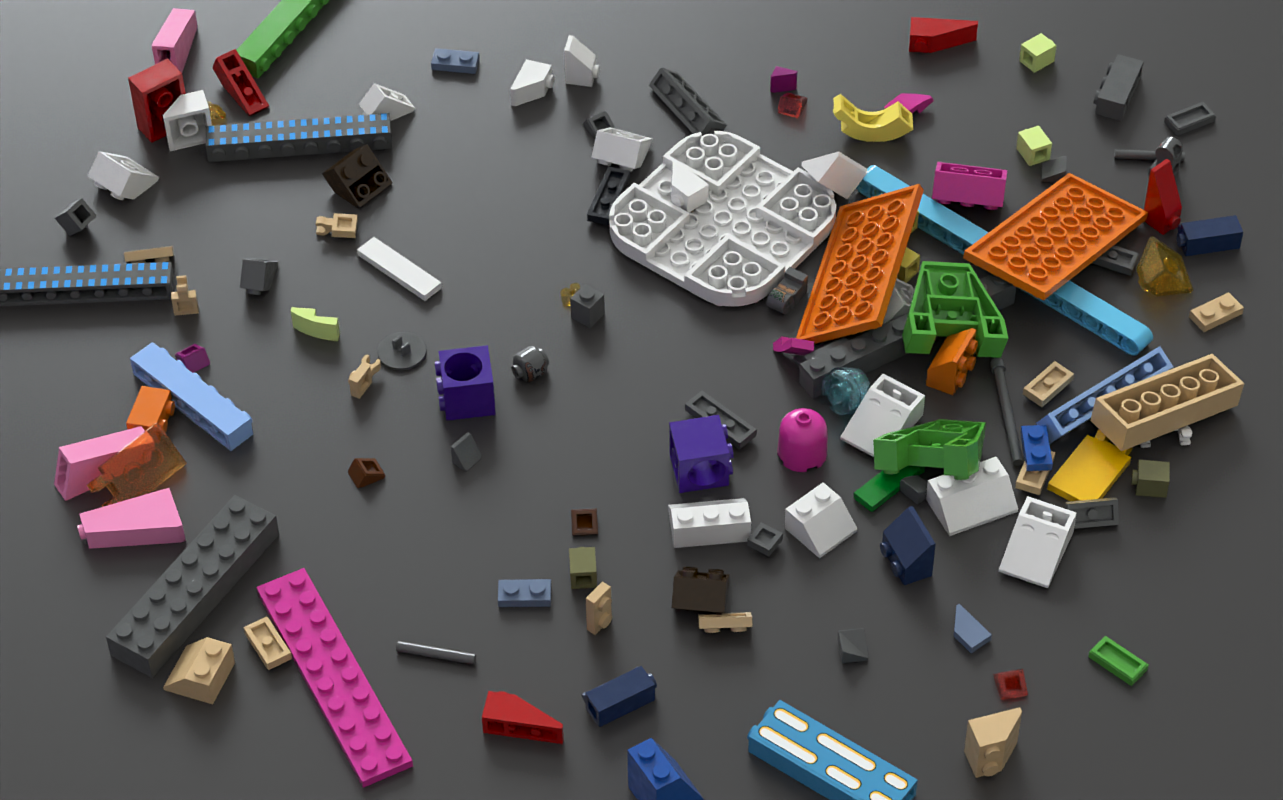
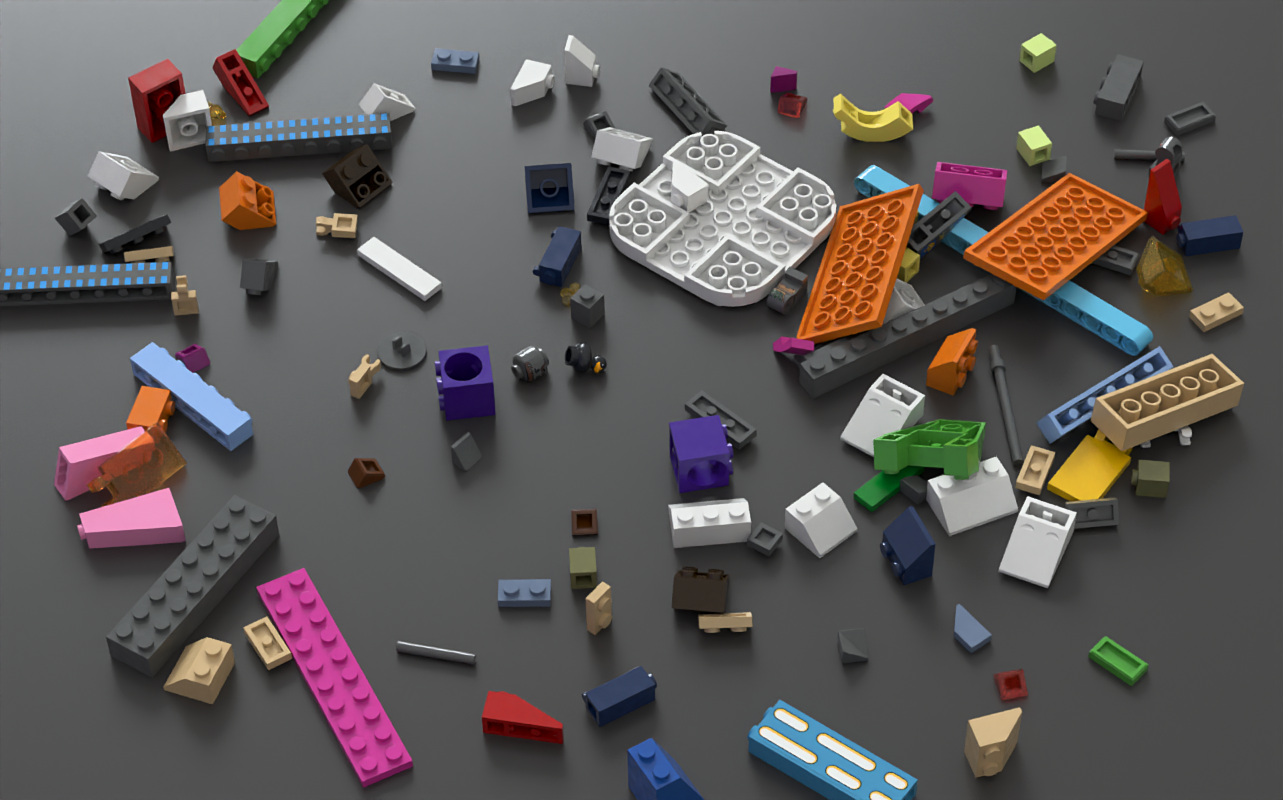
(135, 235): none -> black plate
(175, 38): bright pink slope -> none
(246, 203): none -> orange slope
(320, 327): yellowish green slope -> none
(549, 187): none -> dark blue slope
(559, 256): none -> dark blue brick
(581, 359): none -> black animal
(802, 440): dark pink cylinder -> none
(836, 172): white slope -> none
(845, 389): clear light blue cone -> none
(936, 34): red slope -> none
(937, 224): none -> dark grey slope
(948, 302): bright green wedge -> none
(1036, 448): blue plate -> none
(1048, 384): tan plate -> none

